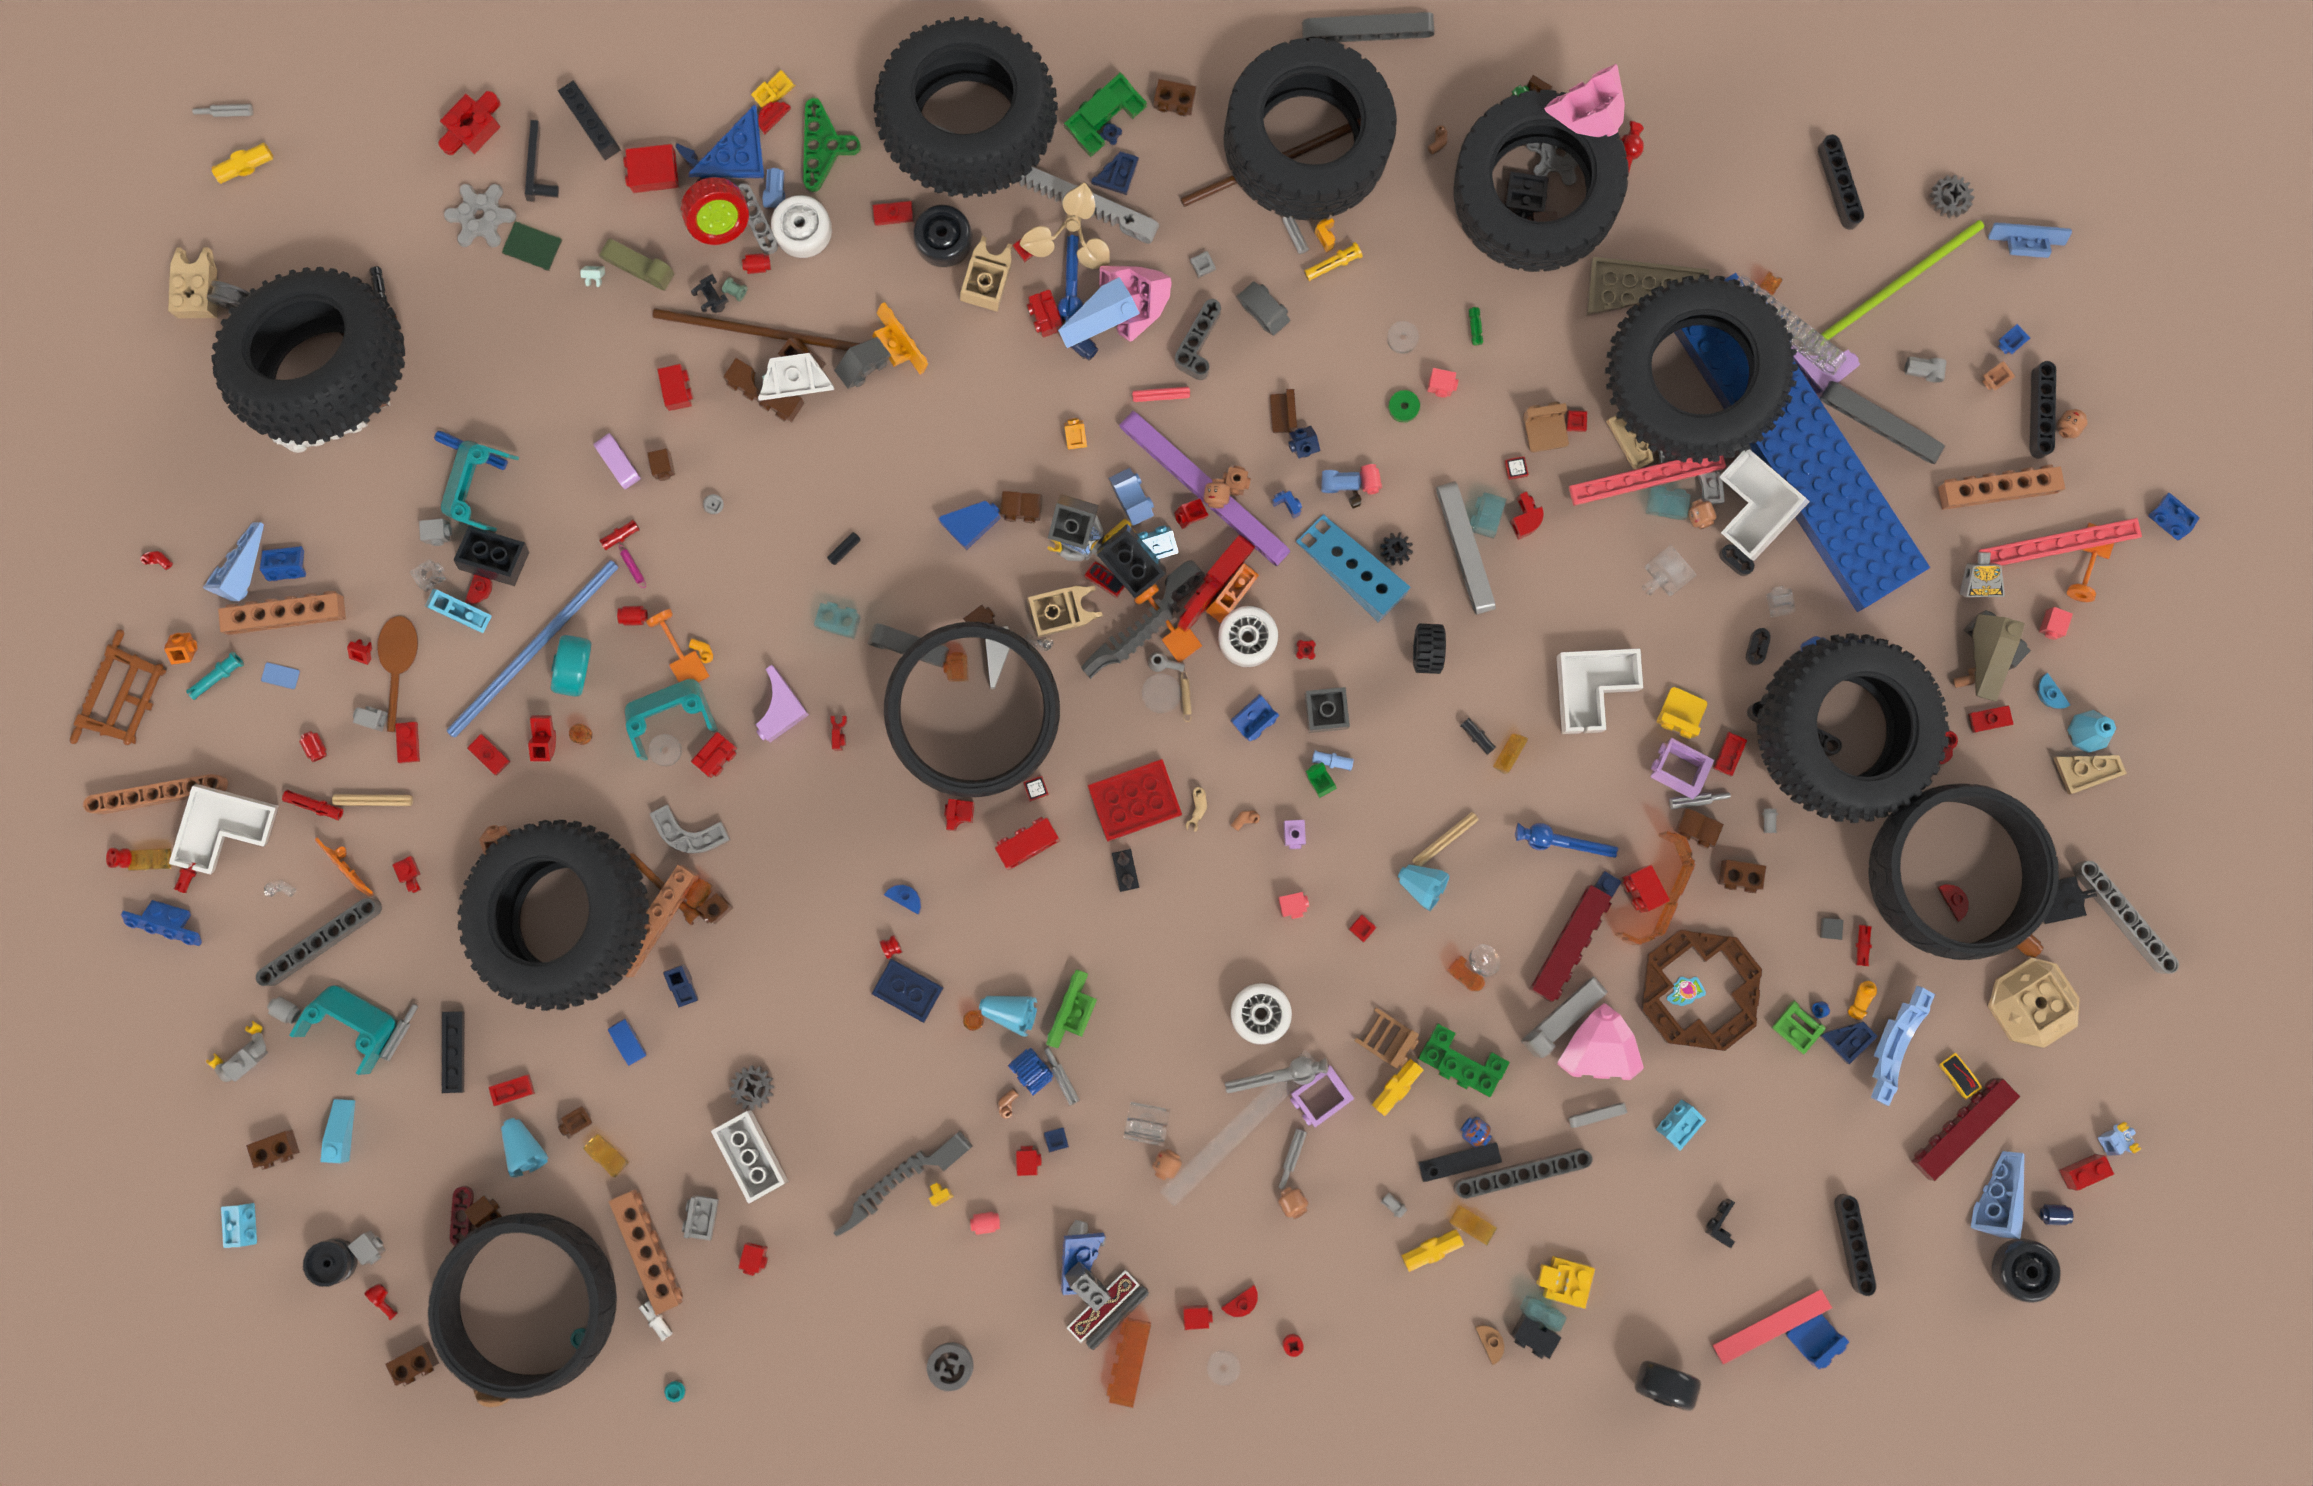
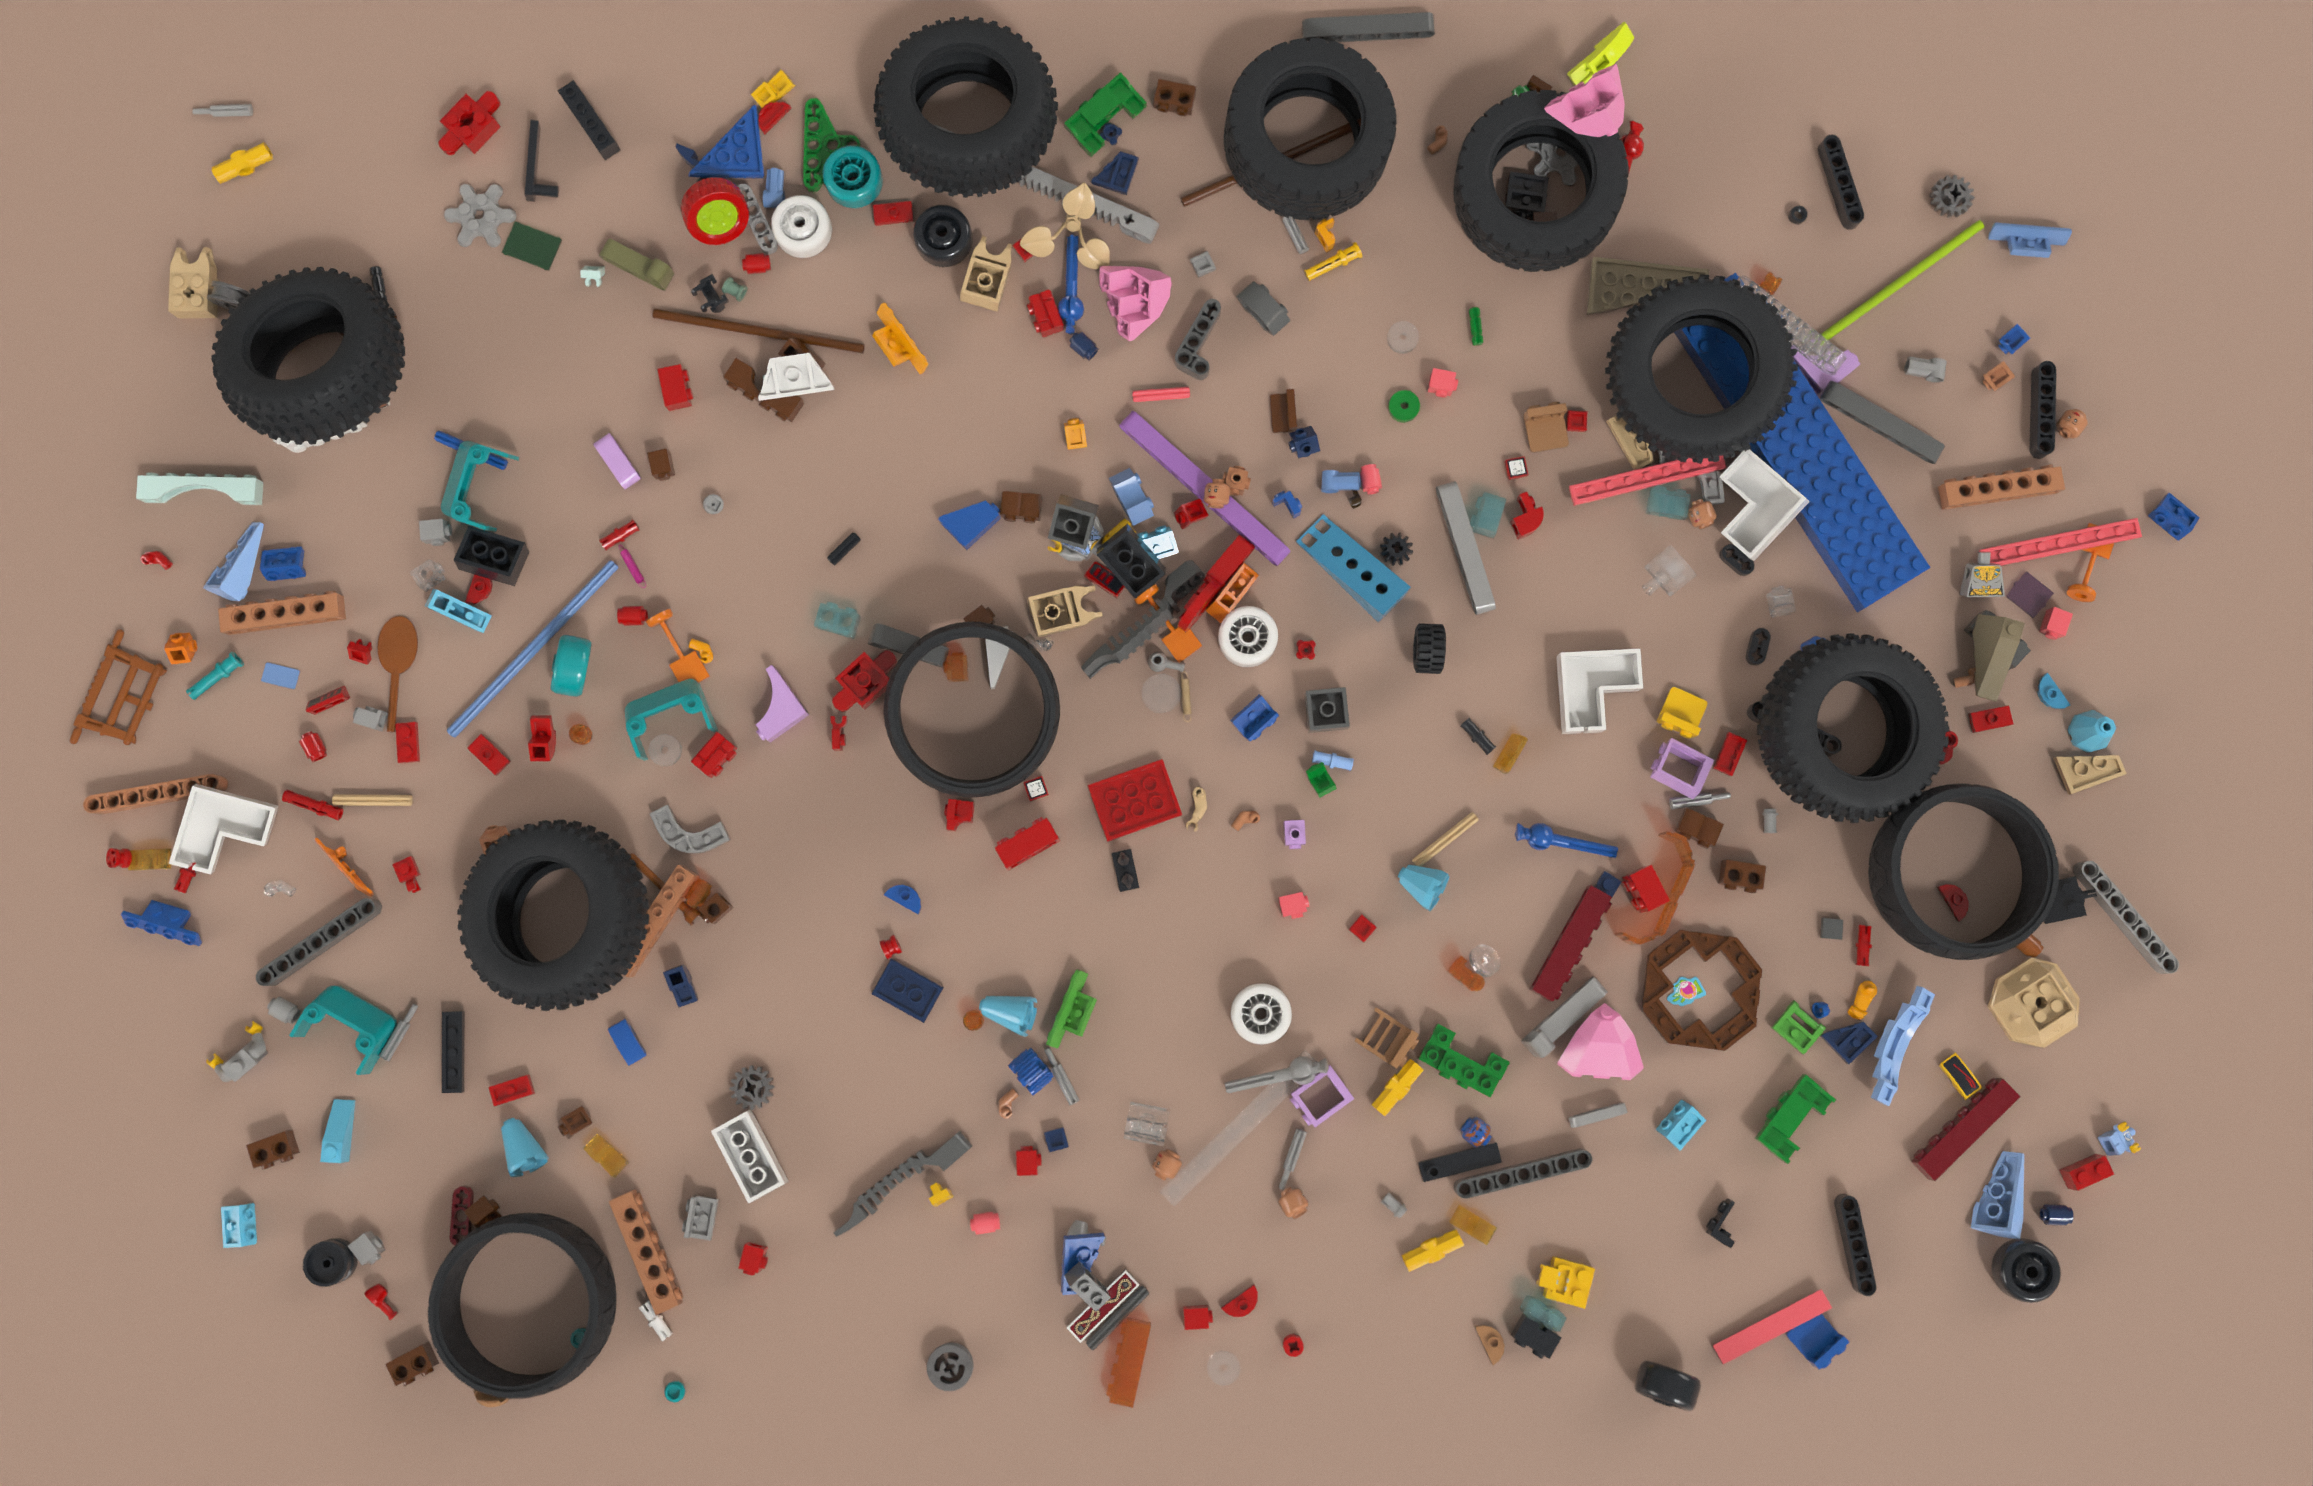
(160, 489): none -> light aqua arch
(327, 700): none -> red slope
(651, 168): red brick -> none
(849, 163): none -> teal wheel
(861, 361): dark grey brick -> none
(864, 680): none -> red brick
(1104, 310): light blue wedge -> none
(1604, 55): none -> neon yellow slope
(1788, 1115): none -> green bracket
(1793, 219): none -> black axle
(2029, 594): none -> clear purple piece

